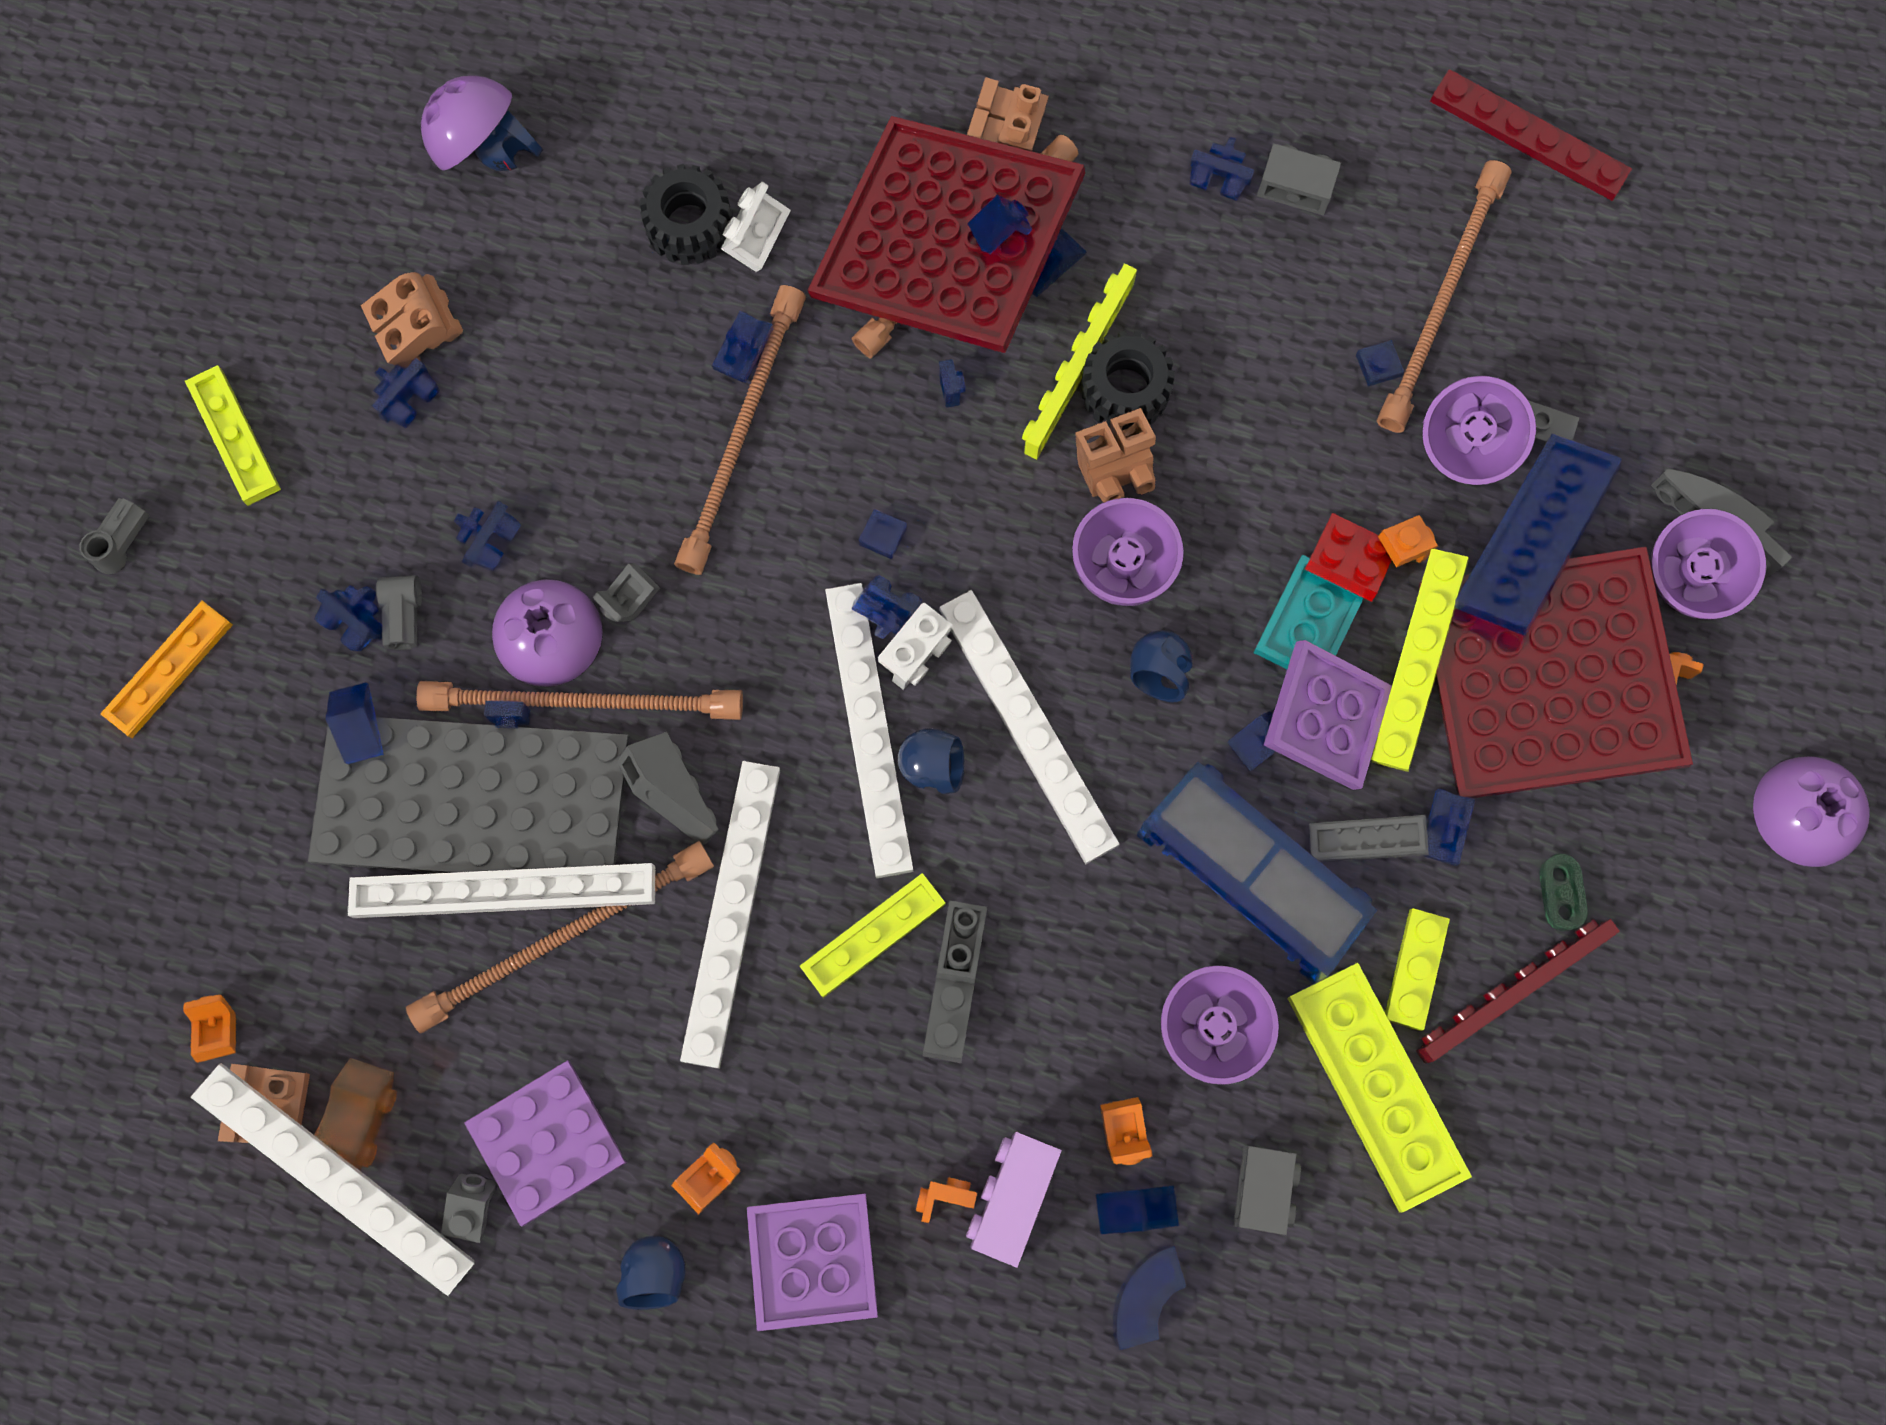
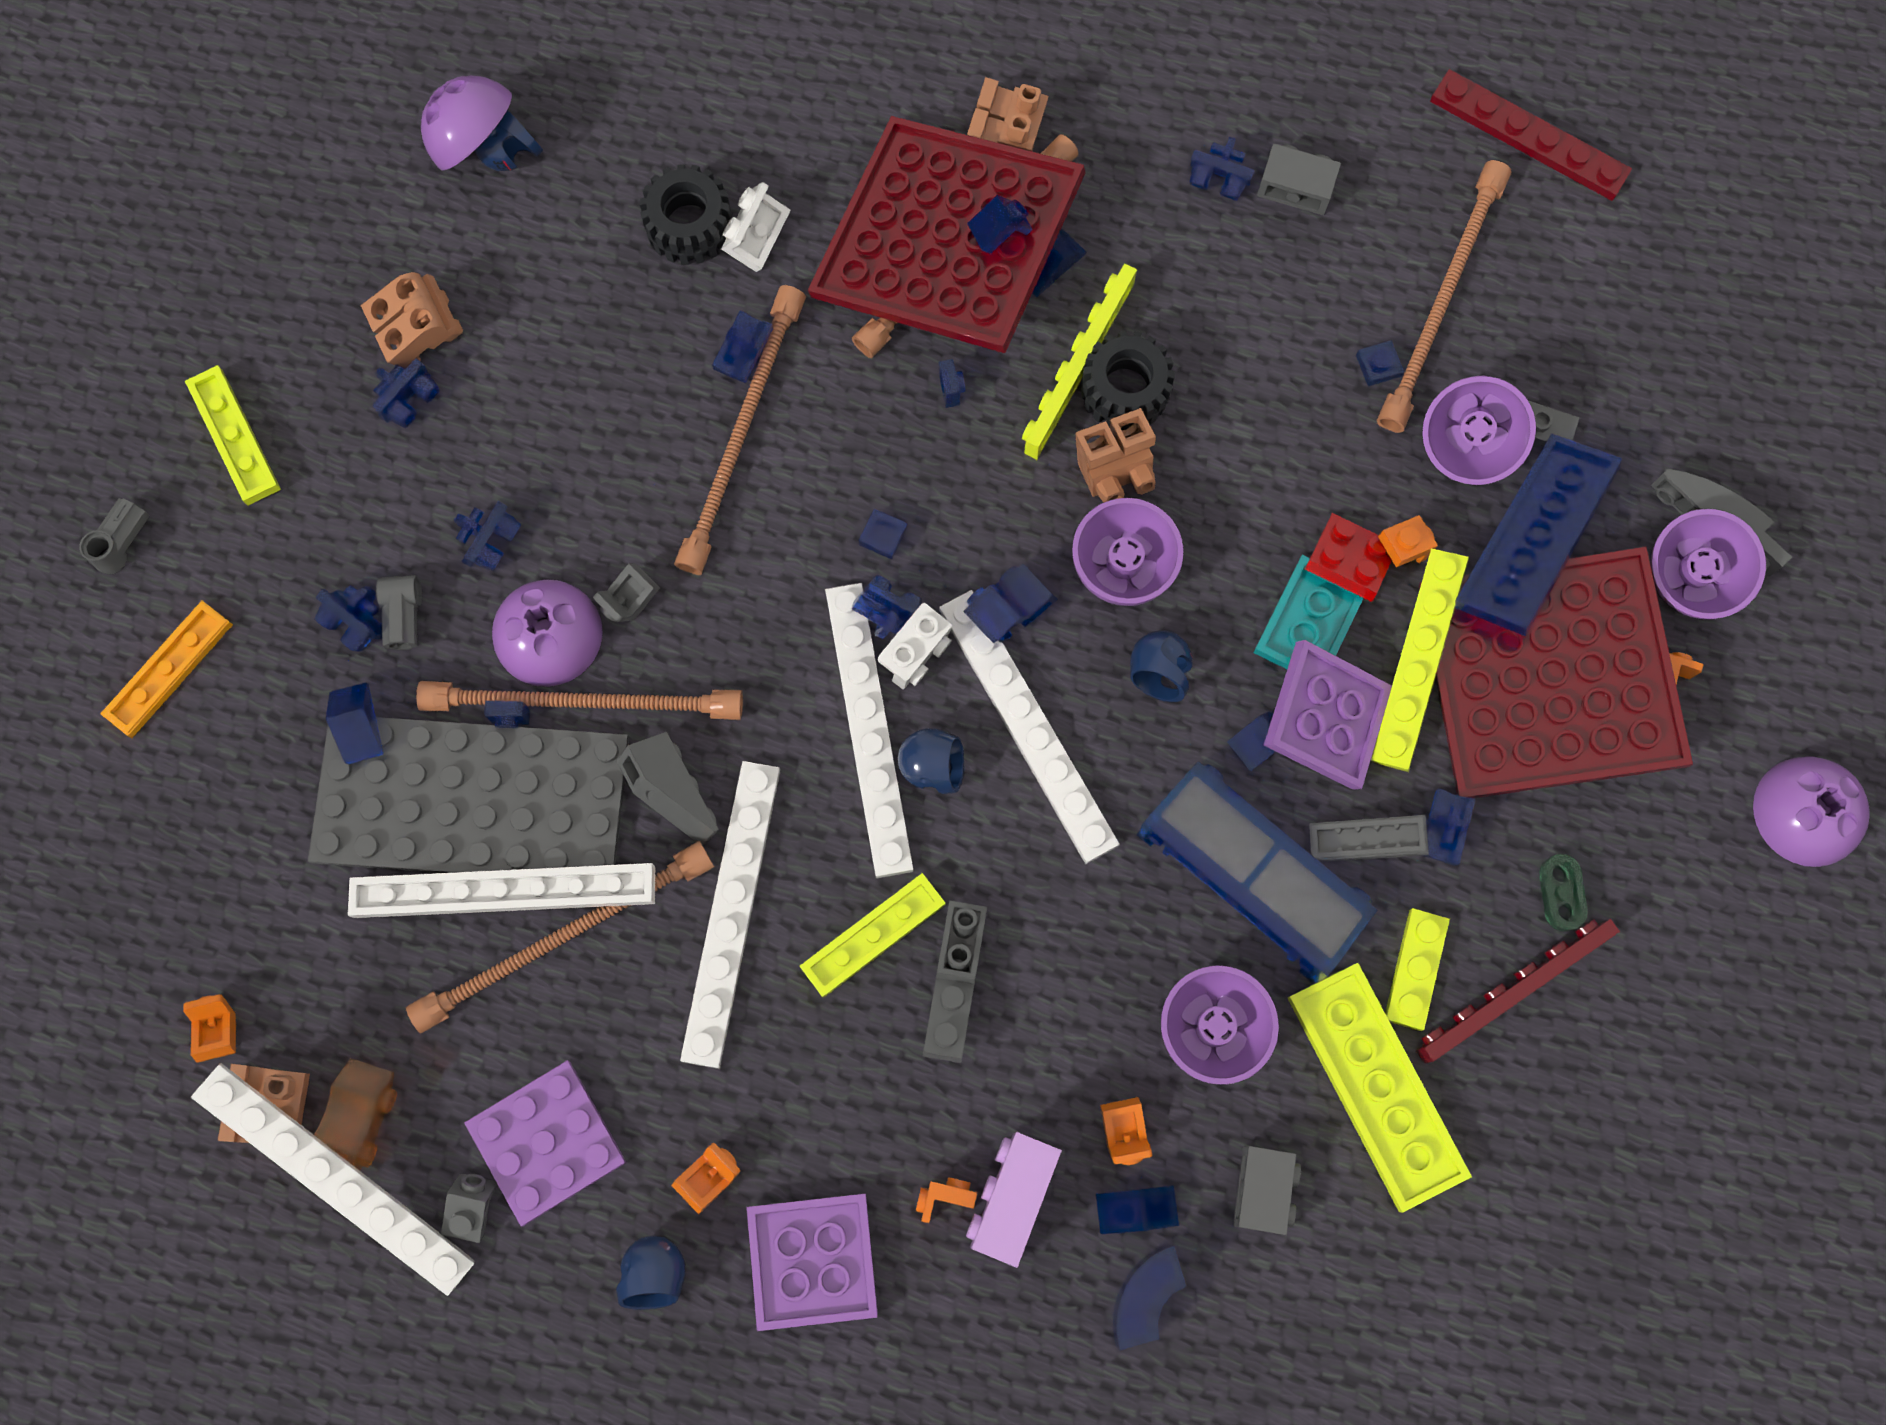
(1013, 600): none -> clear blue brick

